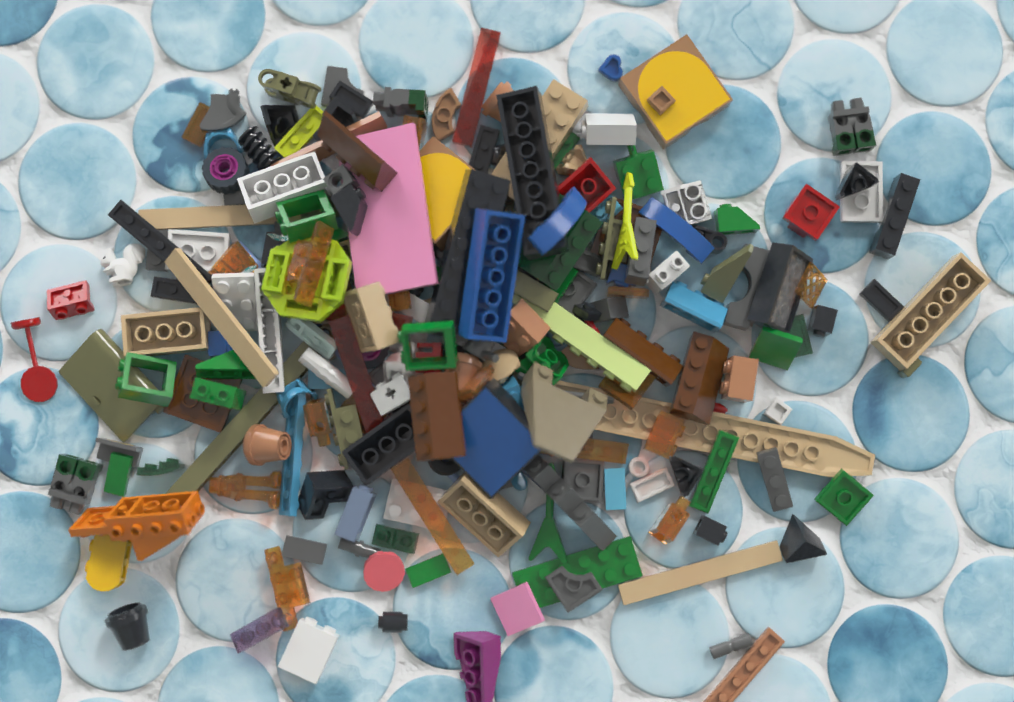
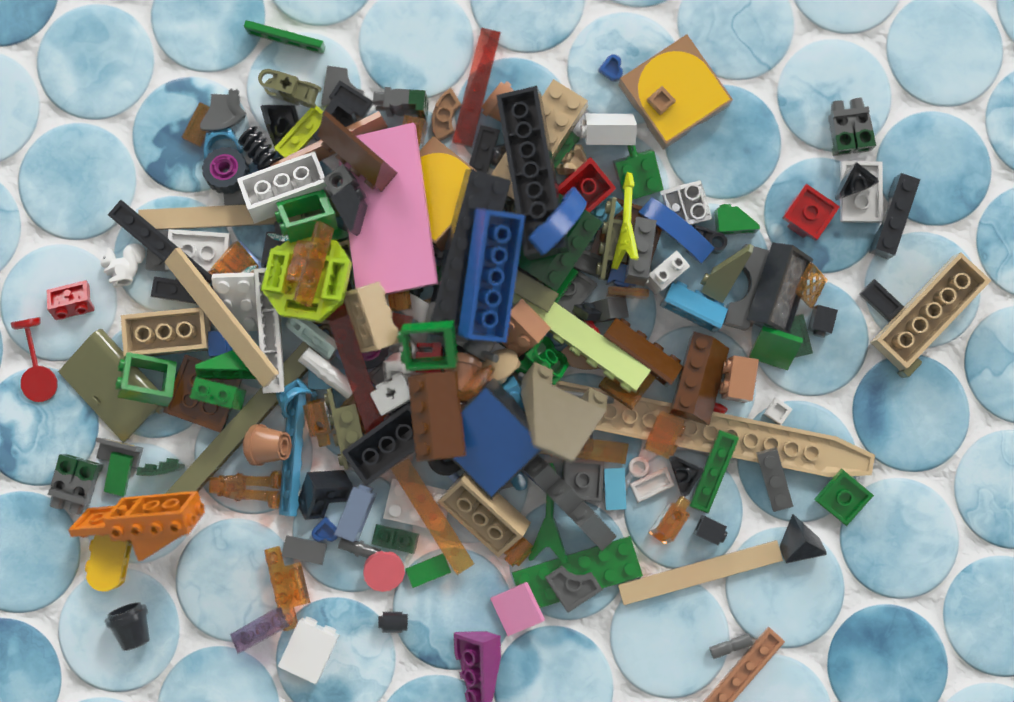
(284, 37): none -> green tile
(324, 531): none -> blue tile
(518, 552): none -> clear orange brick

